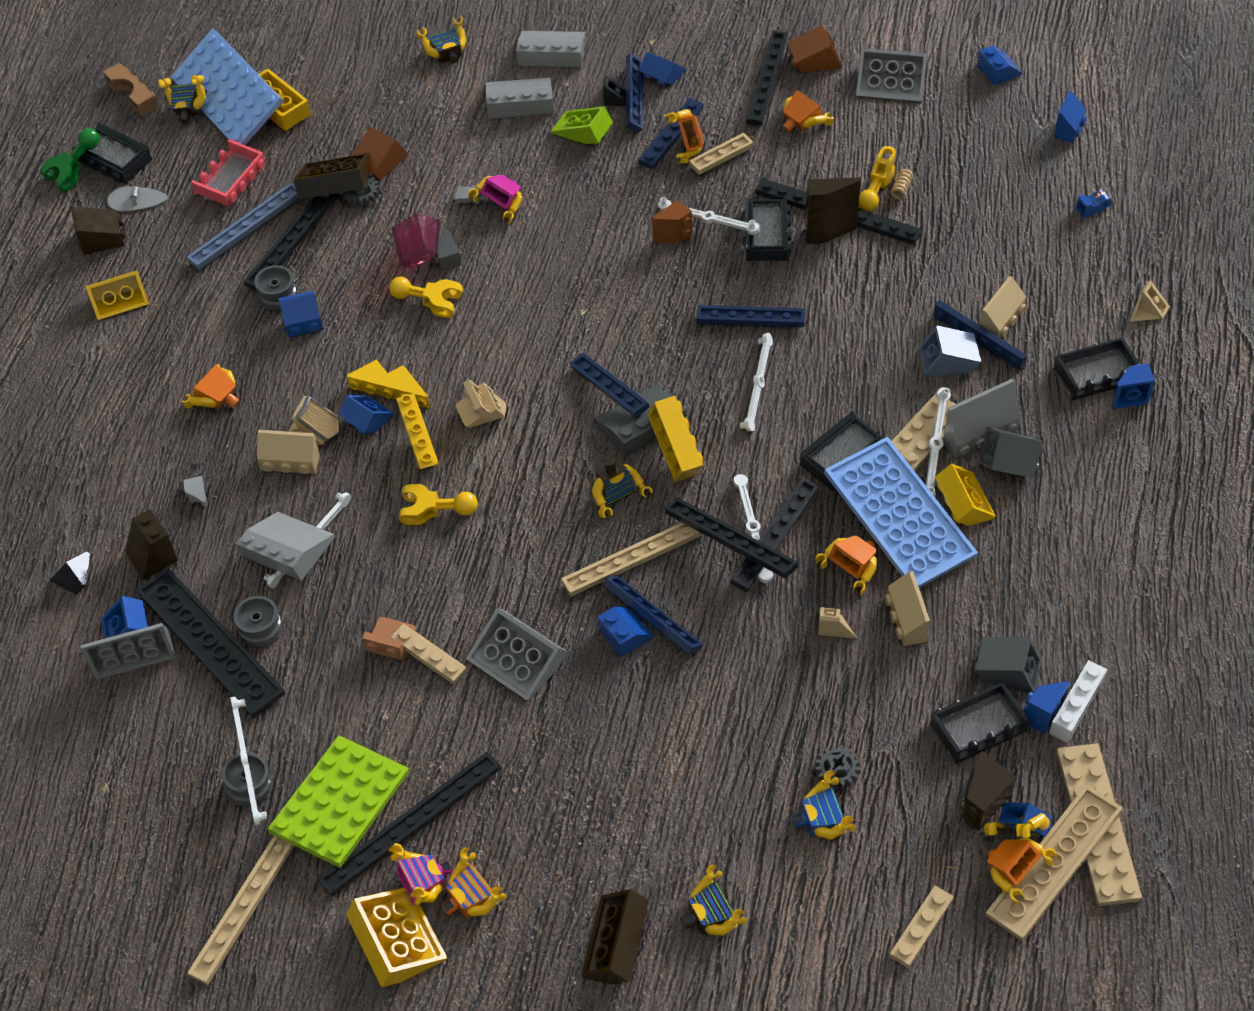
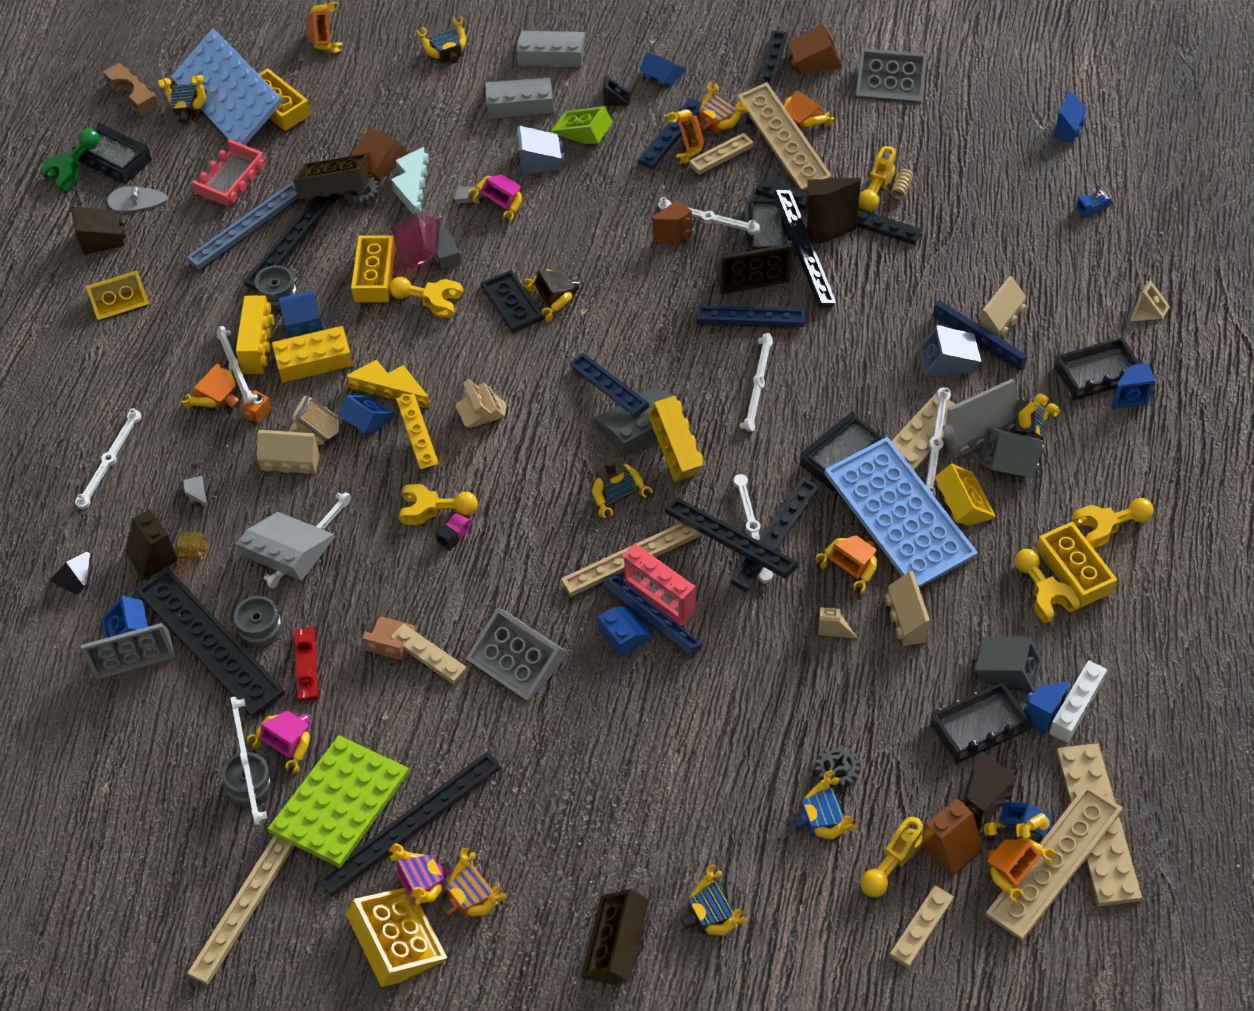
(83, 500): none -> white piece
(192, 545): none -> clear yellow brick
(233, 365): none -> white piece
(254, 334): none -> yellow brick
(257, 409): none -> orange brick
(285, 734): none -> dark pink torso
(306, 664): none -> red hinge
(312, 354): none -> yellow brick
(318, 27): none -> orange torso
(373, 268): none -> yellow brick
(411, 179): none -> light aqua slope
(453, 531): none -> leg
(512, 301): none -> black tile
(539, 151): none -> slope
(554, 288): none -> dark brown torso
(634, 93): dark blue plate -> none
(659, 584): none -> coral window
(717, 113): none -> torso
(754, 269): none -> dark brown slope
(783, 136): none -> tan plate
(804, 248): none -> black plate
(899, 850): none -> yellow piece
(952, 837): none -> dark orange slope
(997, 65): blue slope -> none
(1032, 415): none -> torso
(1047, 590): none -> yellow piece
(1076, 563): none -> yellow brick
(1106, 522): none -> yellow piece

